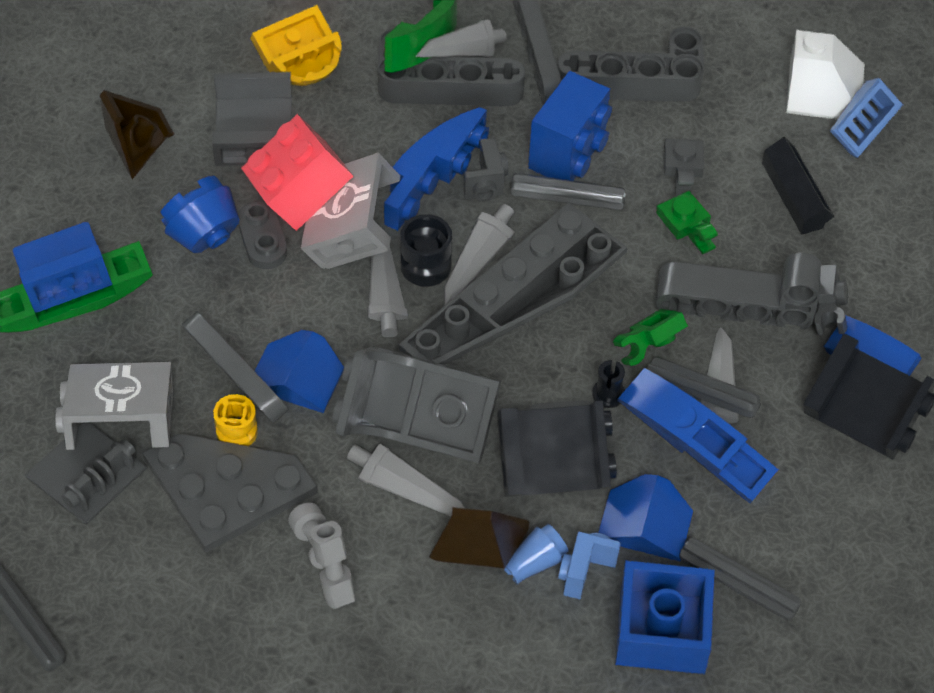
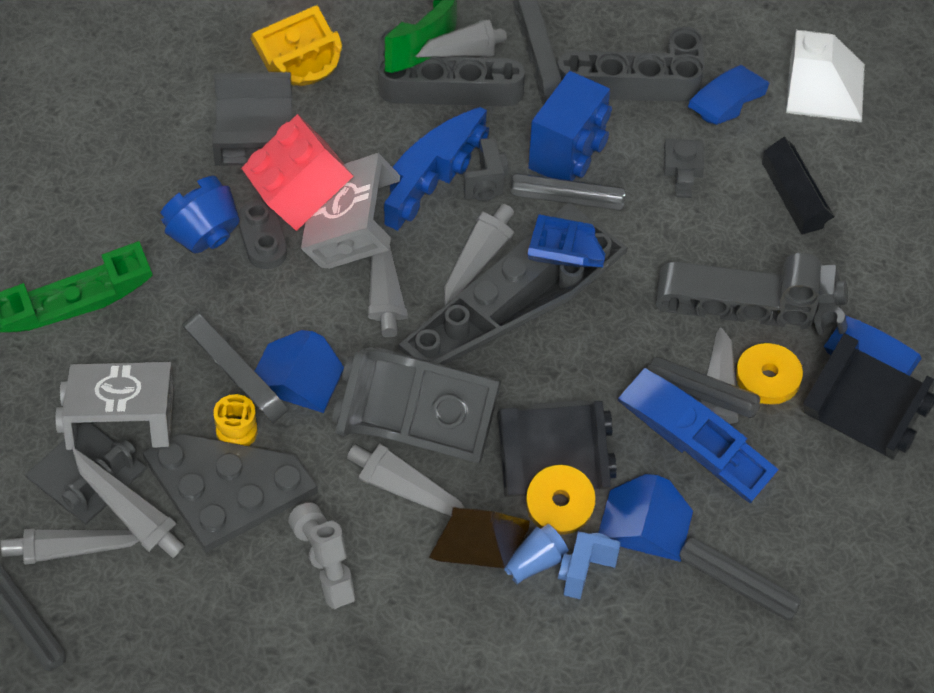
(56, 544): none -> light grey bar
(61, 267): blue bracket -> none
(134, 129): dark brown slope -> none
(140, 517): none -> light grey bar
(426, 250): black wheel -> none
(564, 481): none -> yellow piece
(565, 243): none -> blue slope
(609, 384): black pin -> none
(654, 330): green plate -> none
(665, 617): blue brick -> none
(688, 218): green plate -> none
(725, 95): none -> blue slope
(775, 359): none -> yellow piece
(886, 103): medium blue slope -> none

